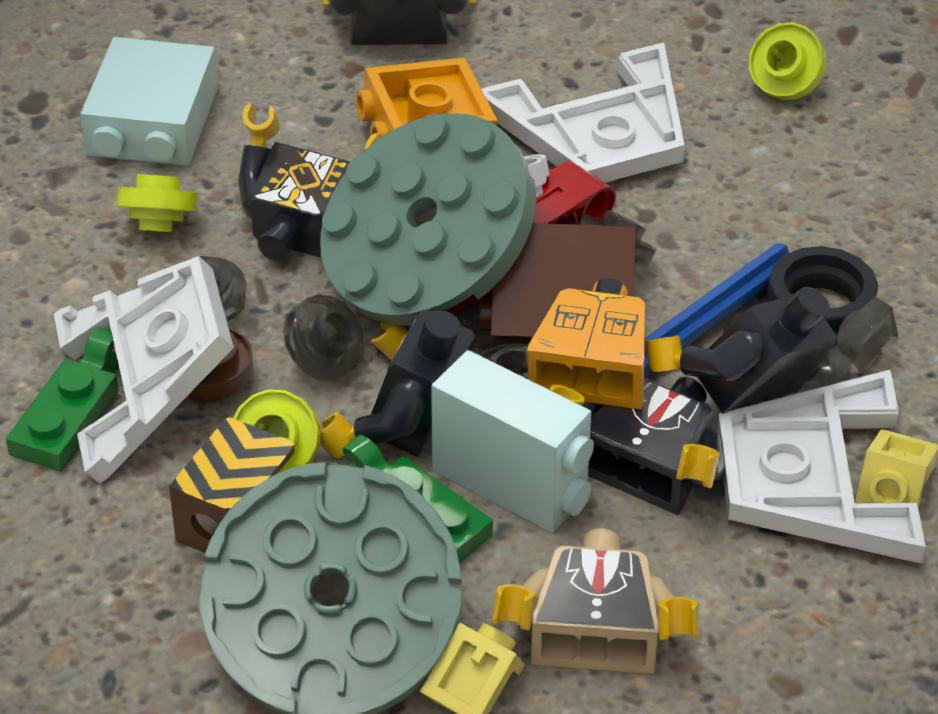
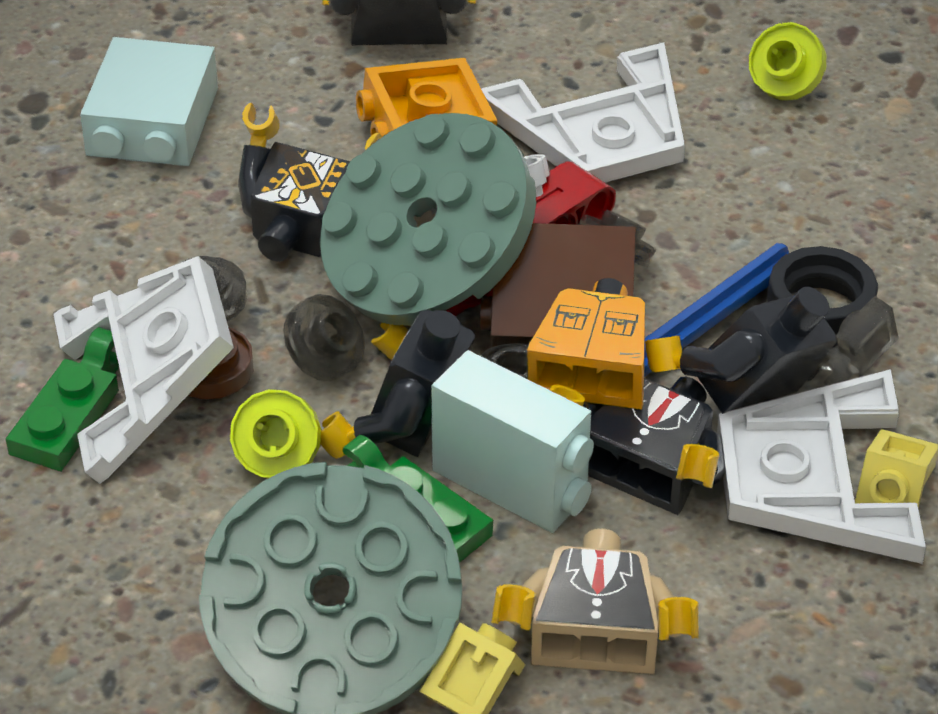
(157, 201): neon yellow plate -> none
(220, 475): piece -> none

